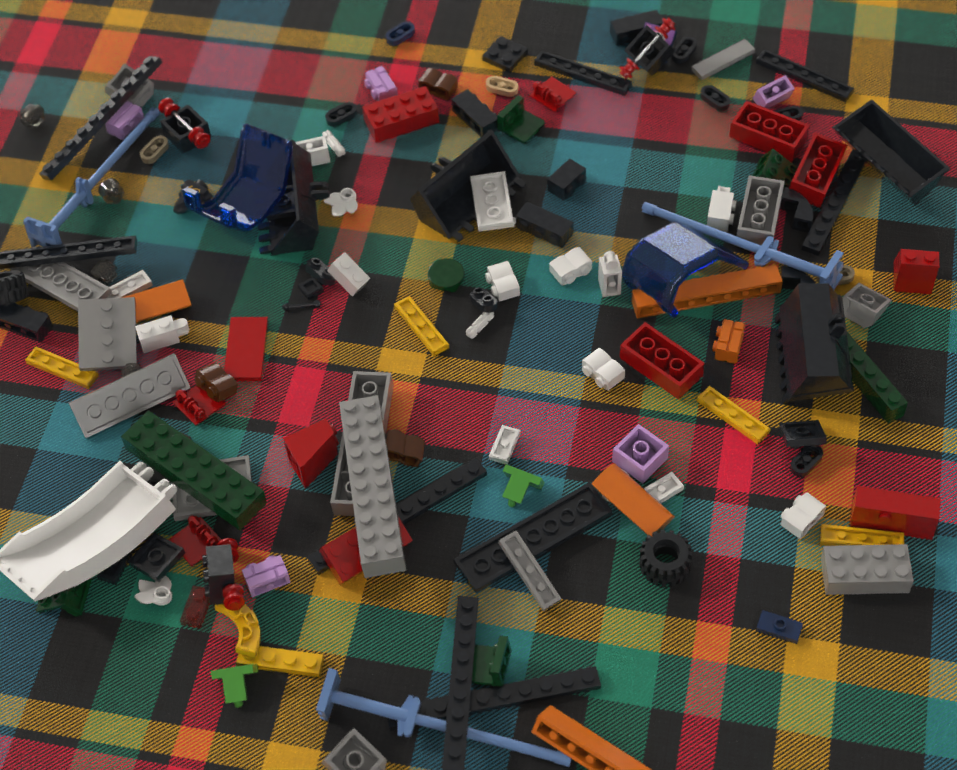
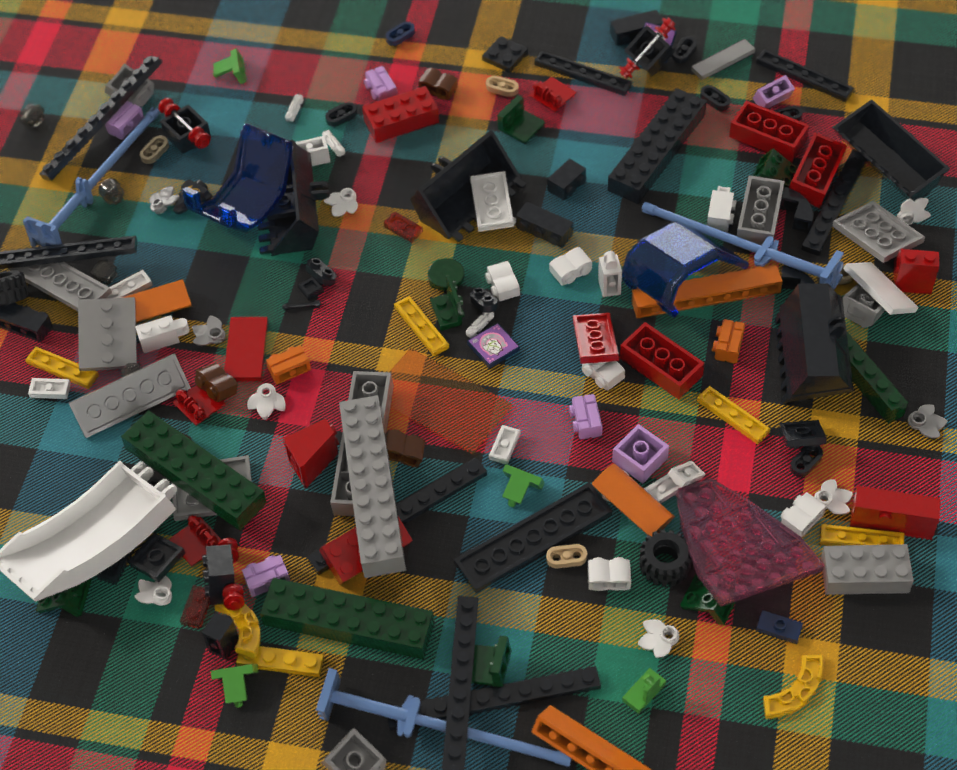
(49, 388): none -> white plate
(161, 200): none -> light grey plate
(209, 333): none -> light grey plate
(220, 635): none -> black brick
(233, 63): none -> bright green piece
(266, 403): none -> white plate
(288, 364): none -> orange brick
(294, 108): none -> white axle
(348, 274): white brick -> none
(348, 618): none -> dark green brick
(403, 227): none -> clear red plate
(445, 401): none -> clear orange piece
(448, 307): none -> dark green bracket
(474, 113): black brick -> none
(493, 345): none -> tile
(529, 570): light grey plate -> none
(566, 555): none -> tan plate
(586, 417): none -> lavender brick
(595, 338): none -> red tile
(609, 574): none -> white brick
(644, 690): none -> bright green piece
(655, 637): none -> white plate
(656, 146): none -> black brick
(686, 474): none -> white plate
(700, 599): none -> dark green bracket
(738, 544): none -> clear pink piece
(800, 692): none -> yellow tile
(835, 498): none -> white plate
(878, 231): none -> light grey plate
(880, 288): none -> white tile
(914, 211): none -> white plate
(928, 421): none -> light grey plate

